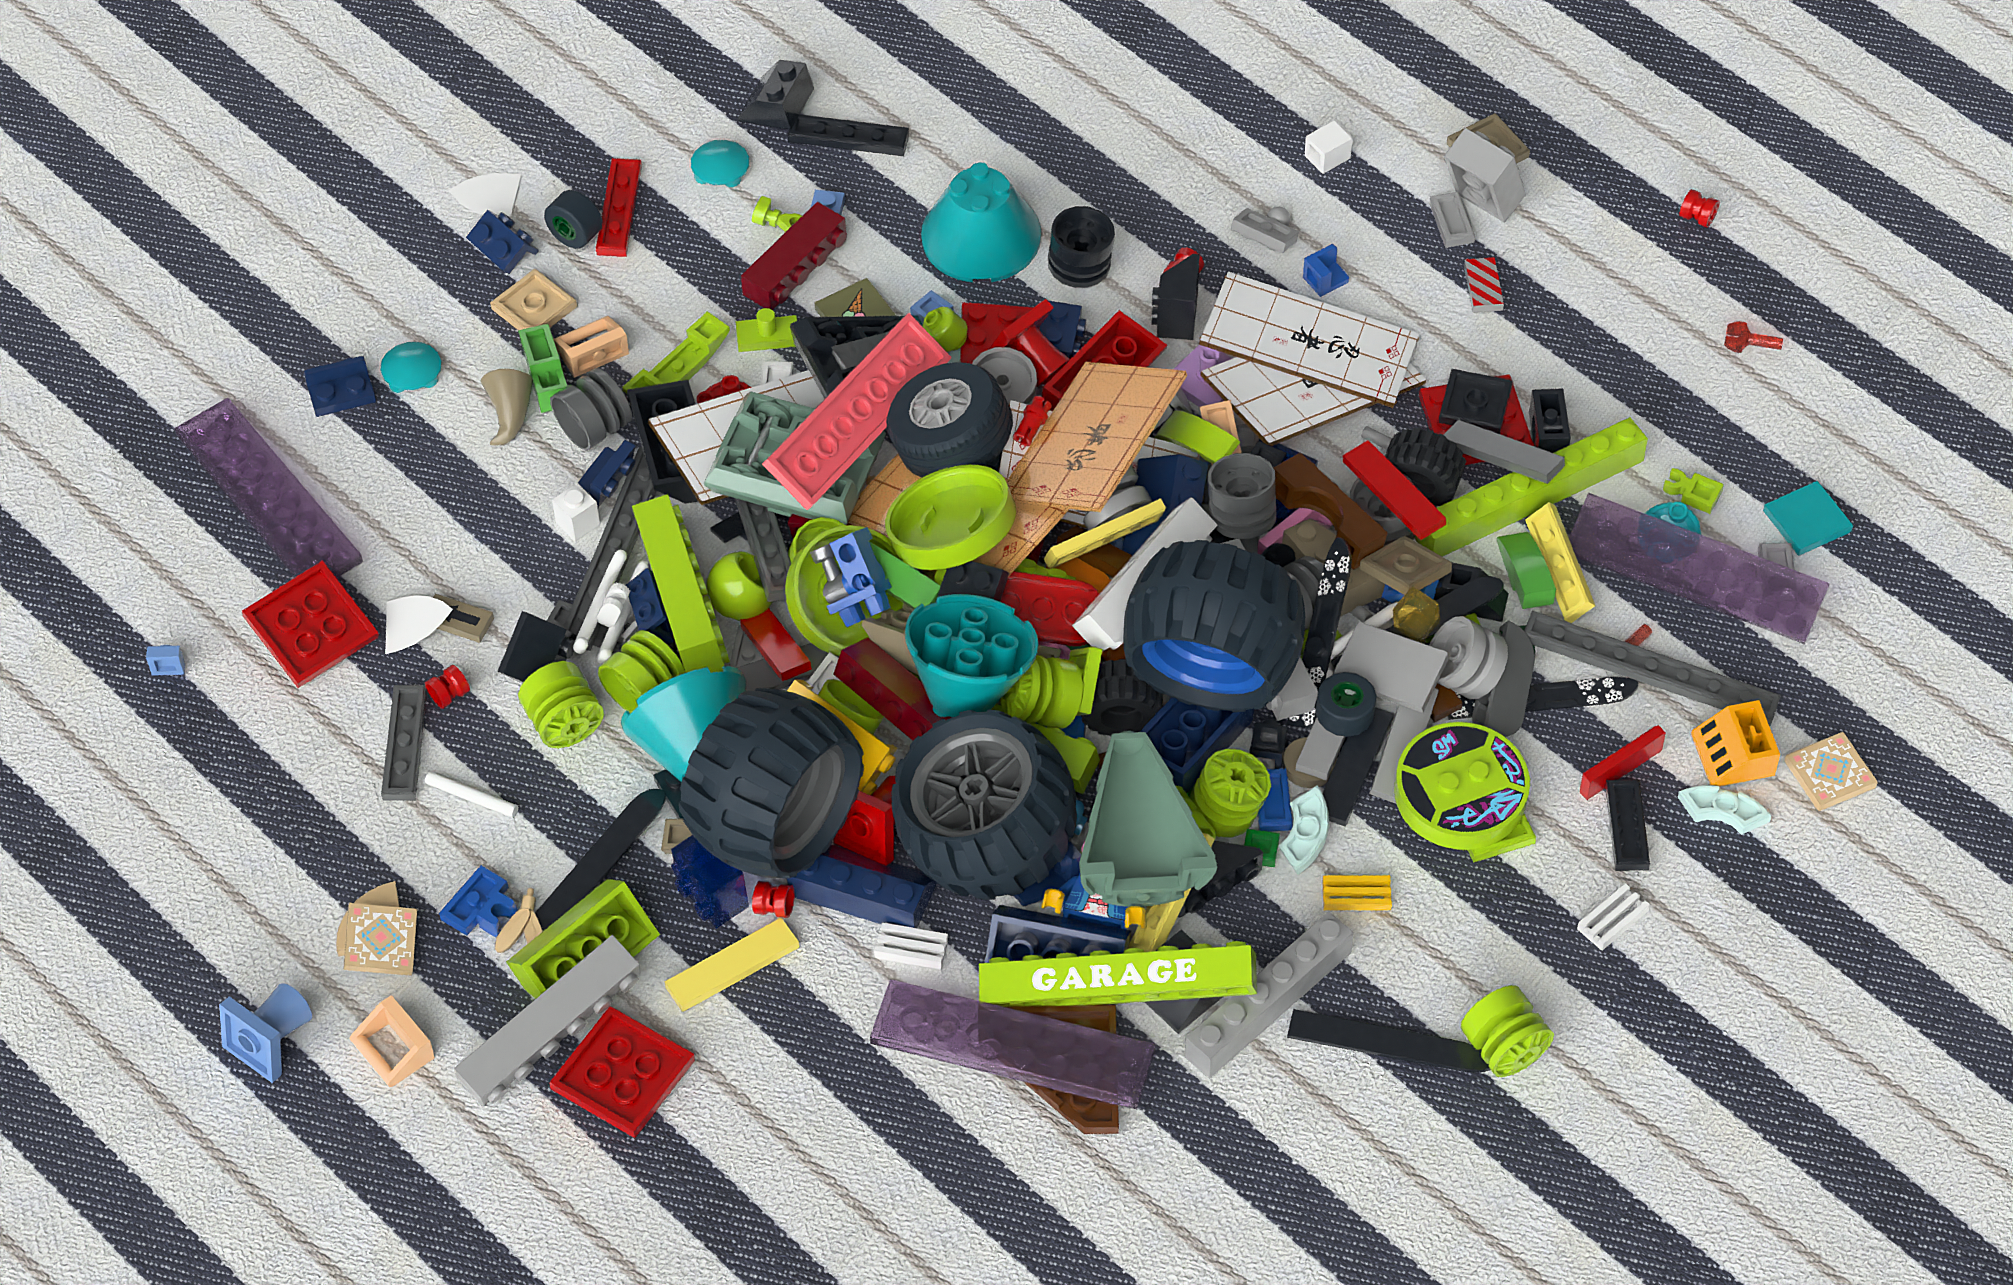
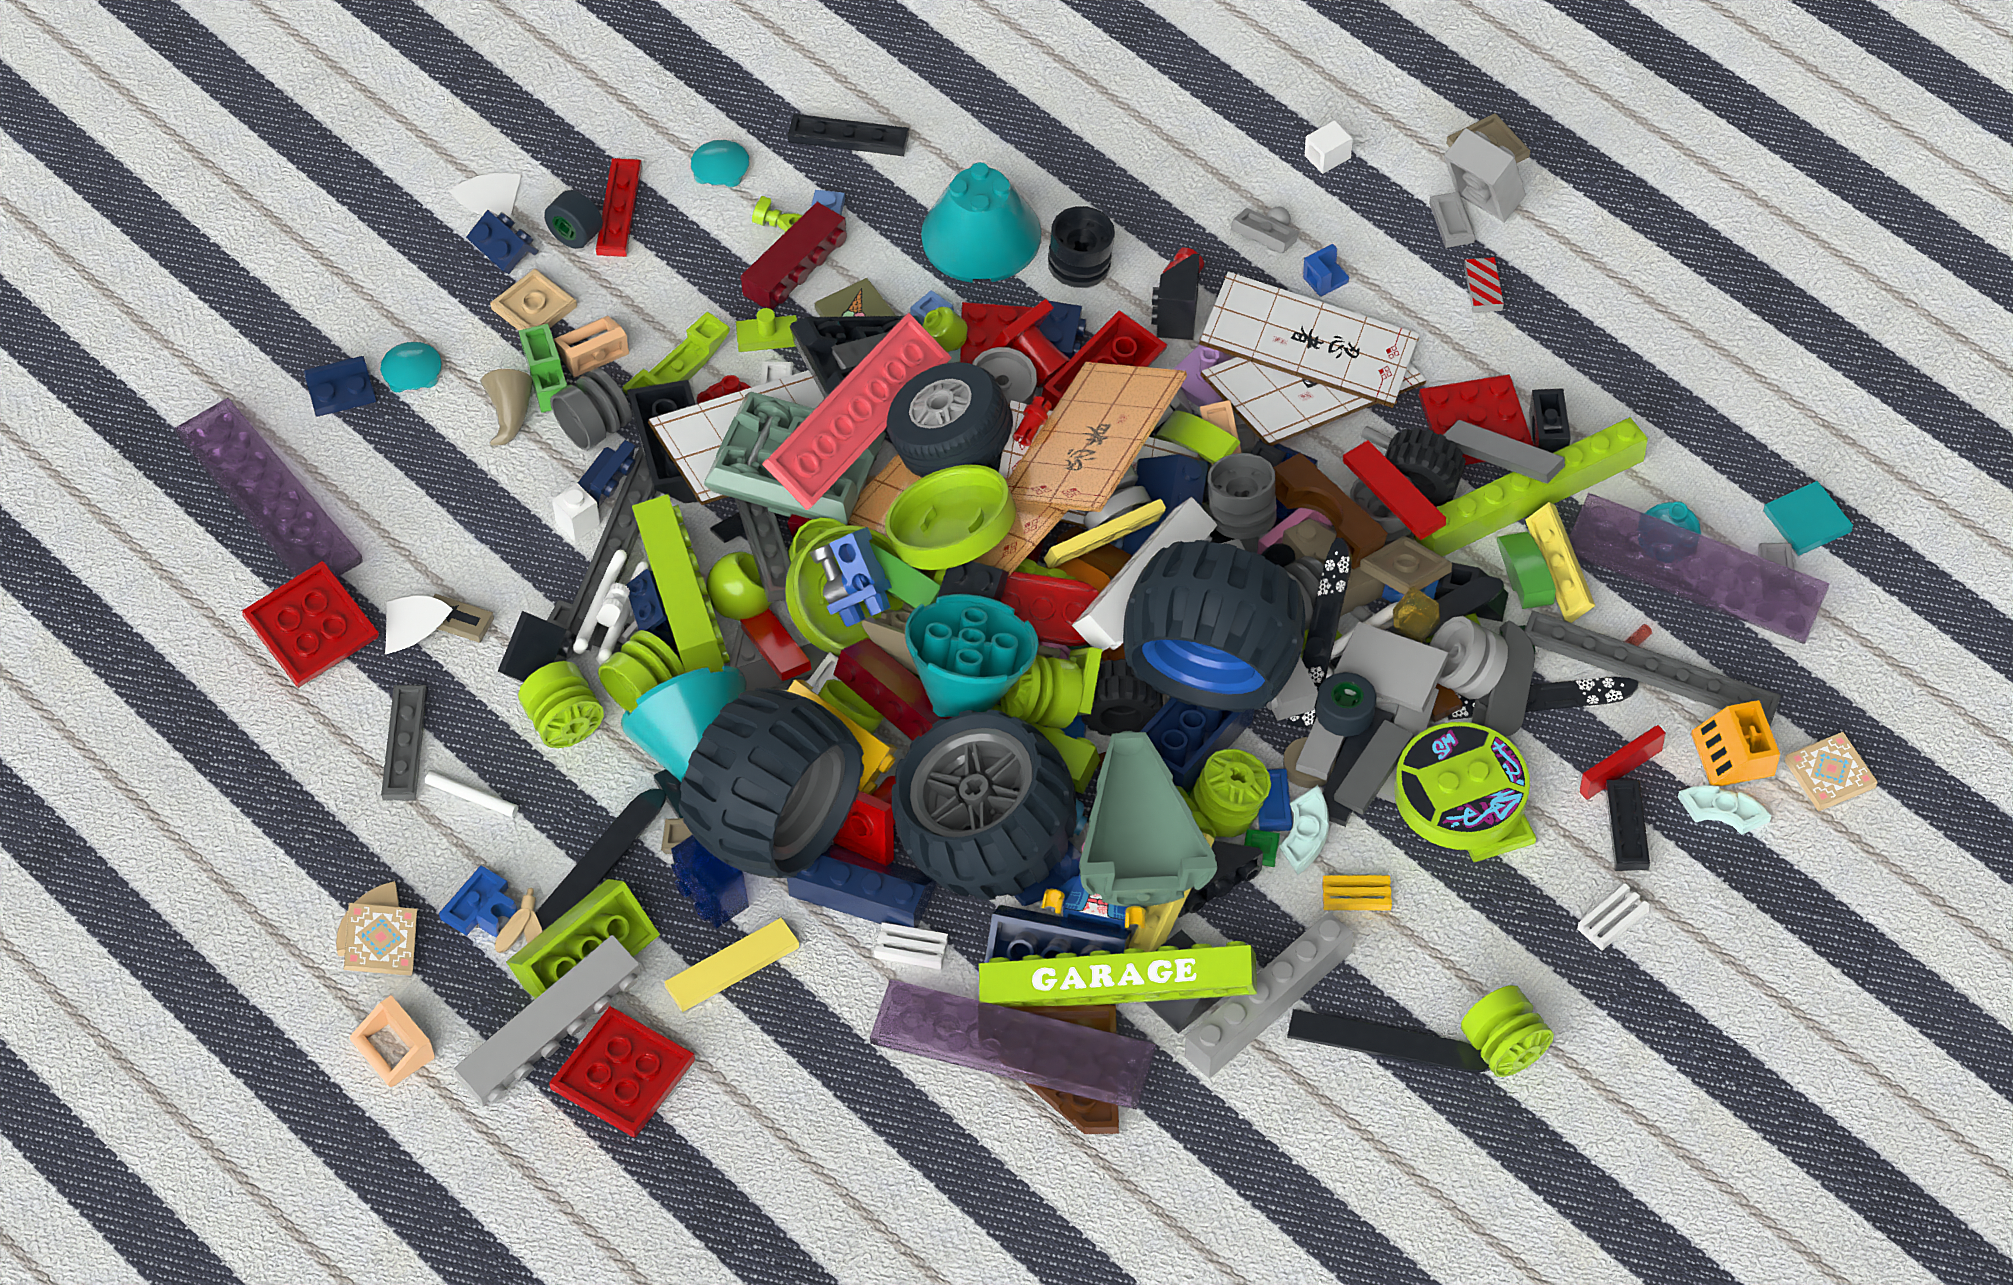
(165, 660): medium blue plate -> none
(257, 1035): medium blue plant -> none
(447, 686): red wheel -> none
(773, 899): red wheel -> none
(779, 96): black slope -> none
(1269, 741): black window -> none
(1373, 767): none -> dark grey tile
(1475, 400): black tile -> none
(1696, 492): lime plate -> none
(1700, 208): red wheel -> none
(1746, 338): clear red bar -> none

